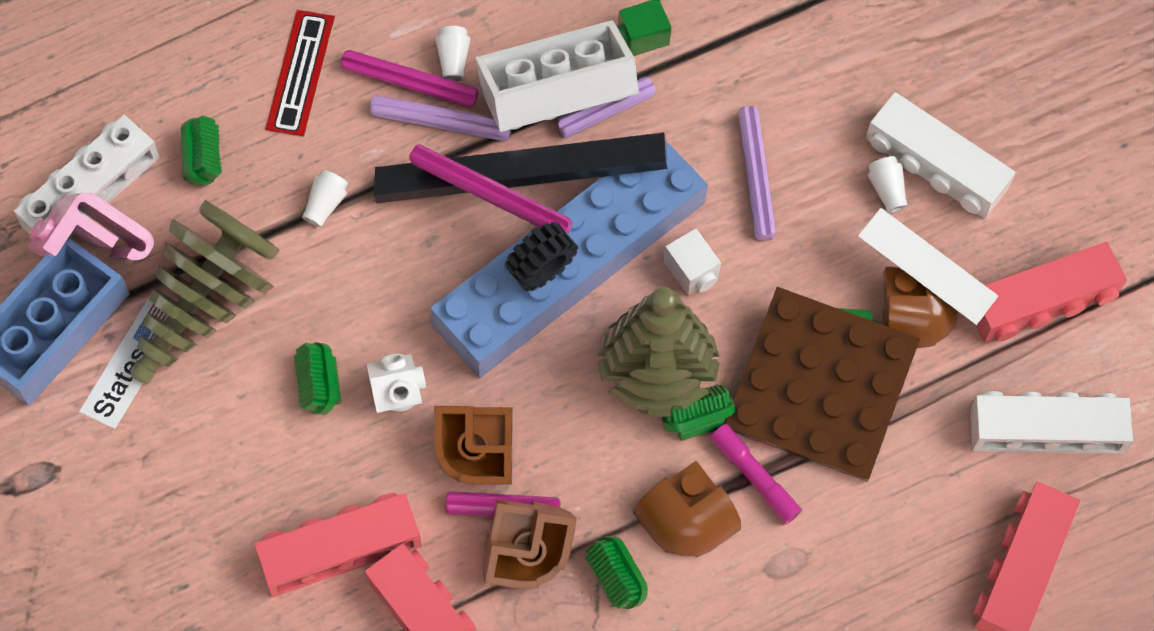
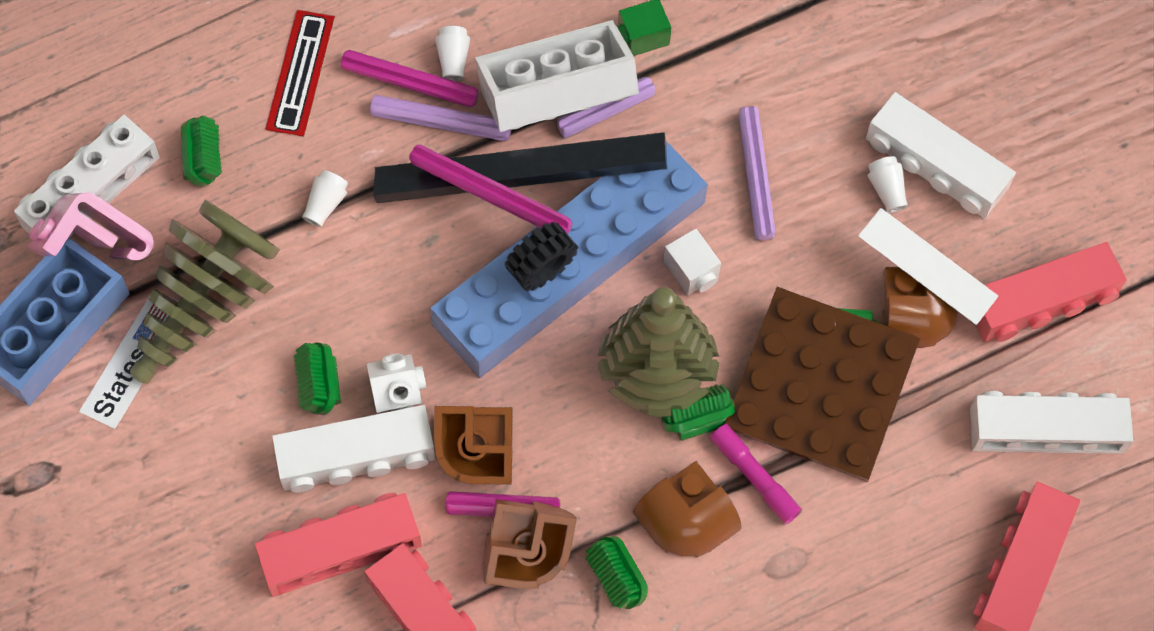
(354, 449): none -> white brick

